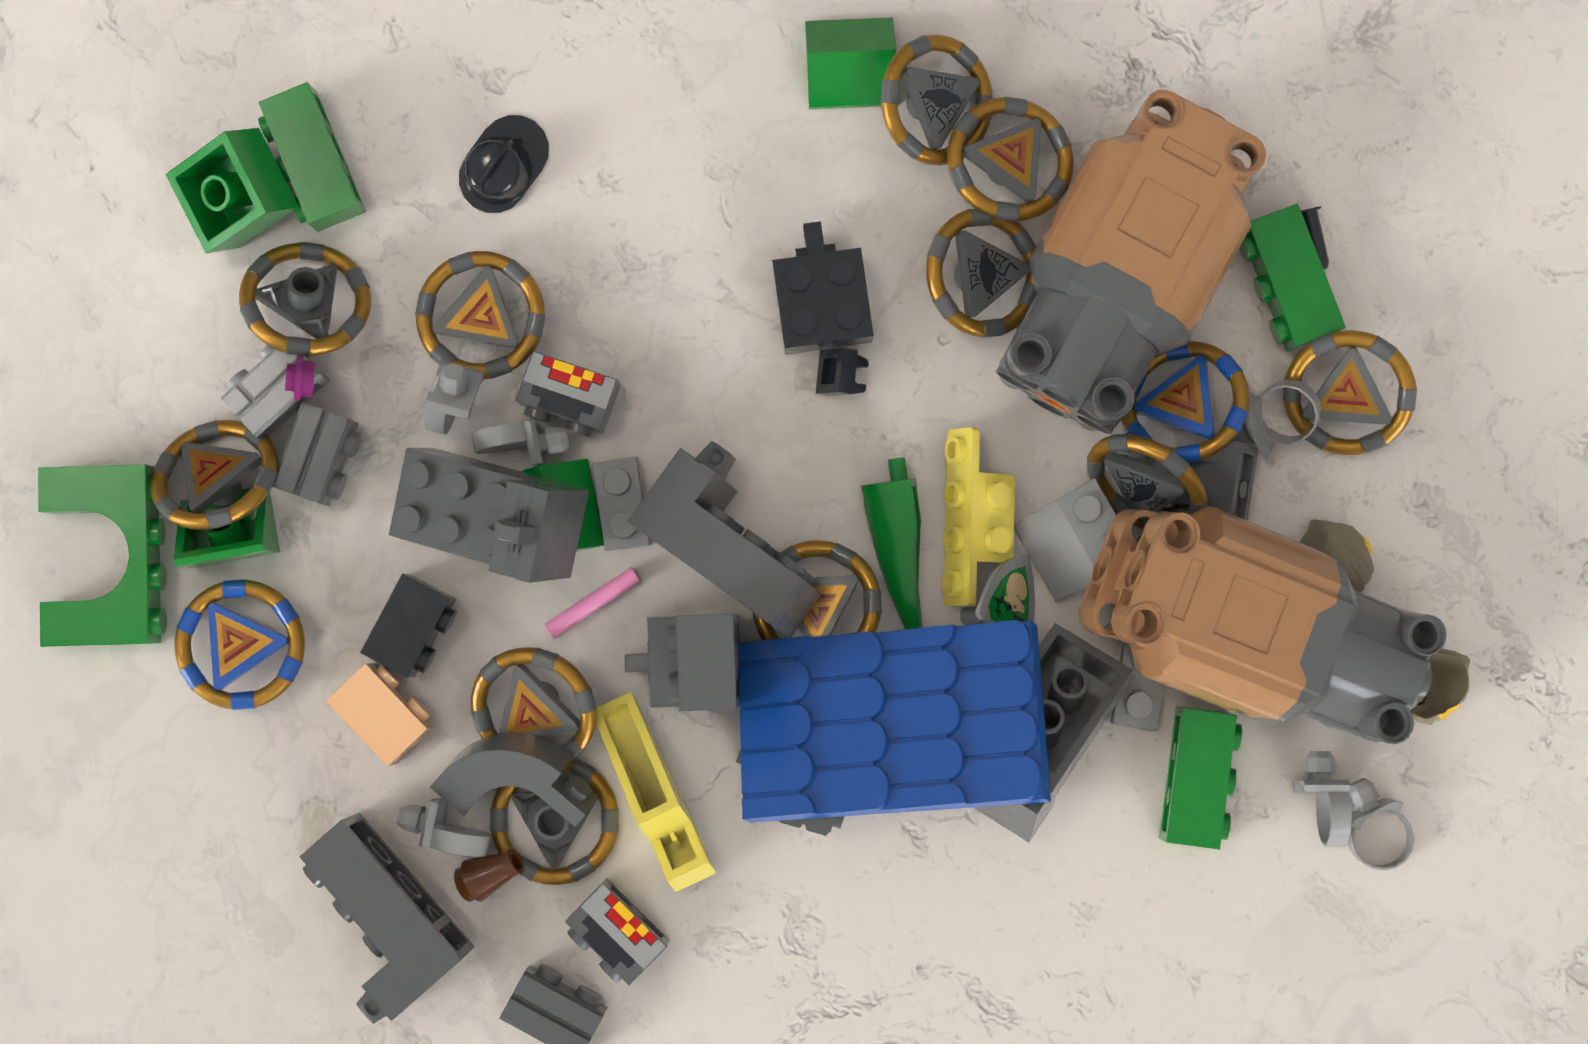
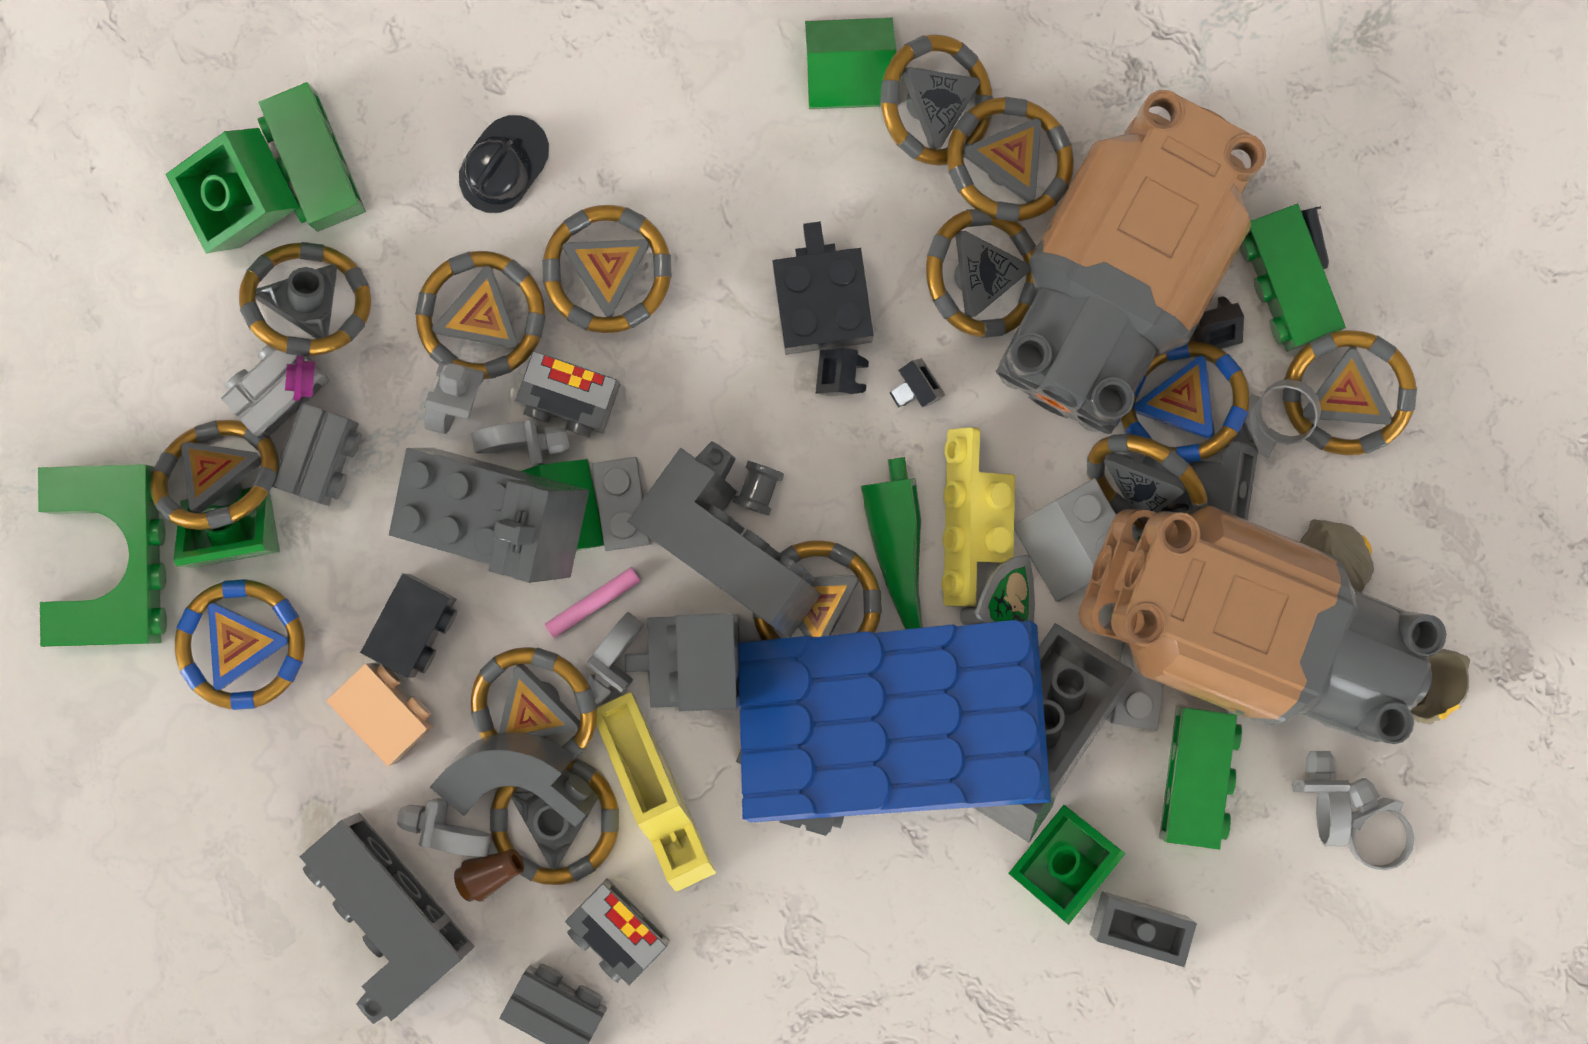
(607, 268): none -> piece
(608, 654): none -> light grey piece
(758, 488): none -> dark grey bush
(918, 385): none -> black tile
(1066, 864): none -> green slope
(1143, 929): none -> dark grey brick
(1222, 325): none -> black tile

